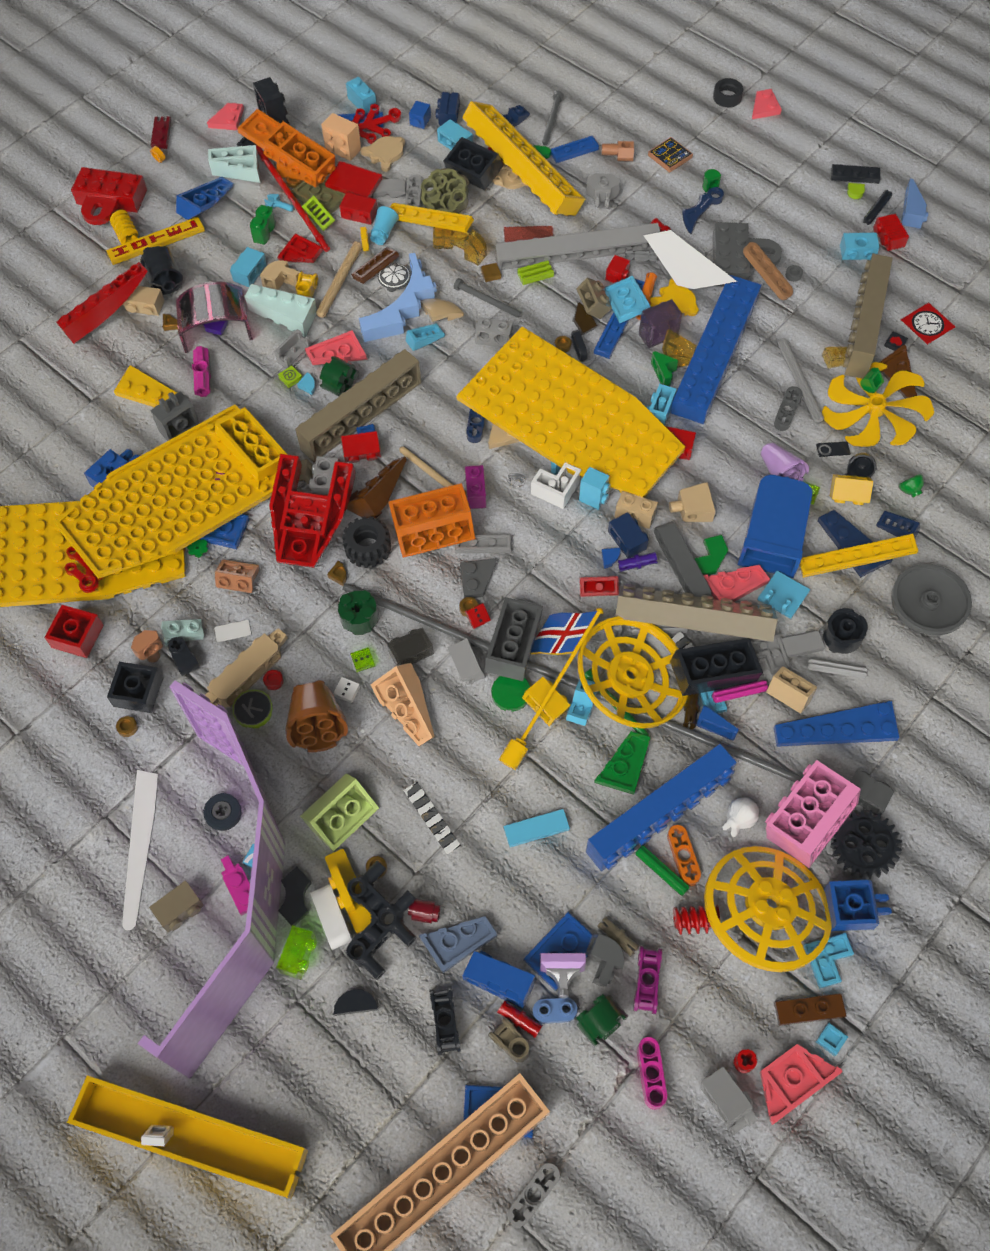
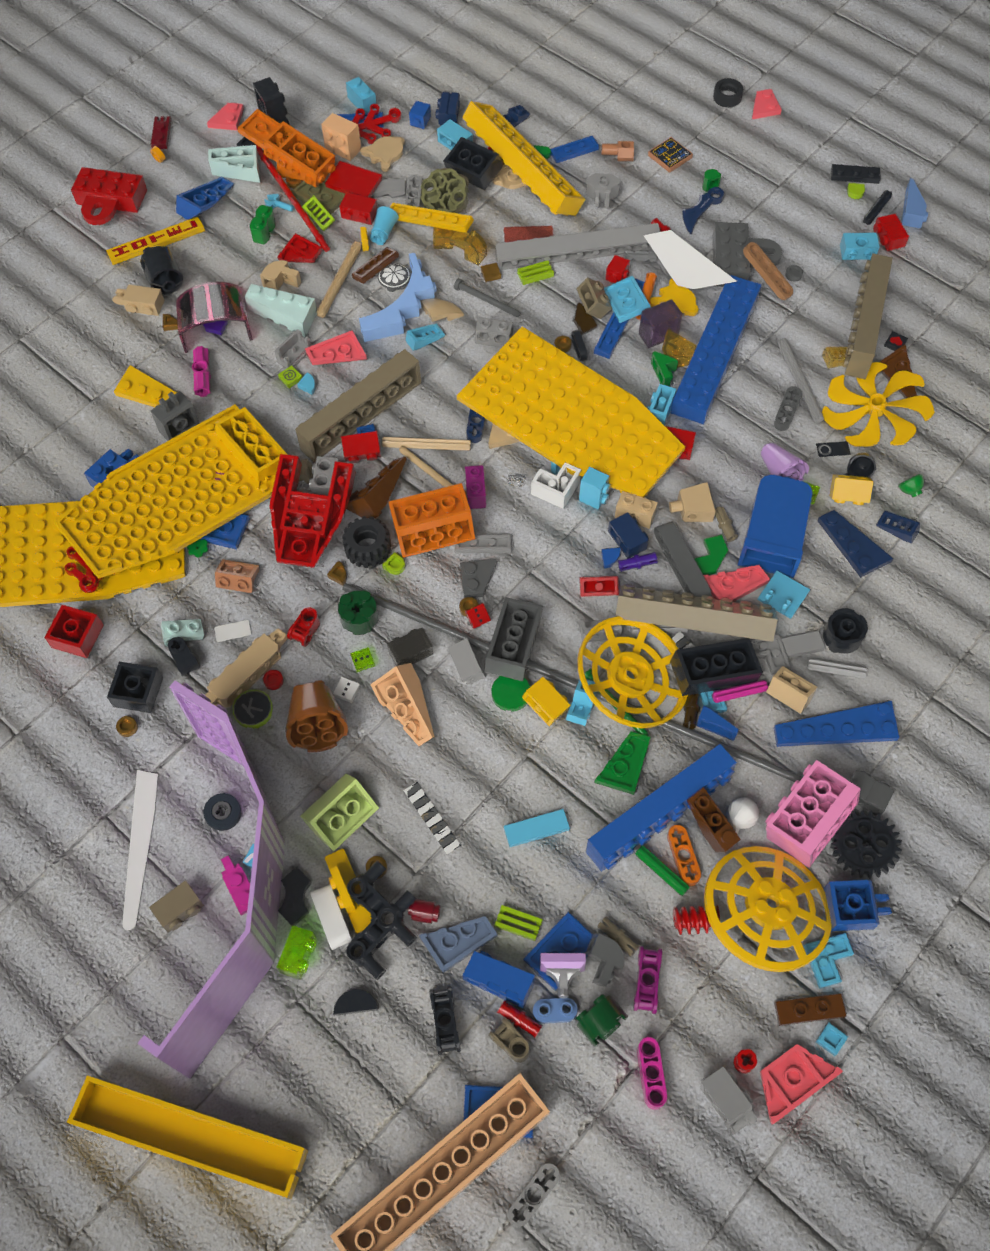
(102, 304): red slope -> none
(123, 226): yellow piece -> none
(147, 645): nougat piece -> none
(157, 1135): white tile -> none
(248, 267): medium azure brick -> none
(304, 630): none -> red piece
(306, 284): yellow piece -> none
(338, 376): dark green brick -> none
(394, 564): none -> lime tile
(426, 443): none -> tan axle
(504, 909): none -> lime tile
(557, 97): dark grey bar -> none
(559, 635): flag -> none
(712, 822): none -> reddish brown slope
(725, 524): none -> dark tan axle
(858, 555): yellow tile -> none
(872, 380): green brick -> none
(928, 323): sticker -> none
(931, 599): dark grey dish -> none

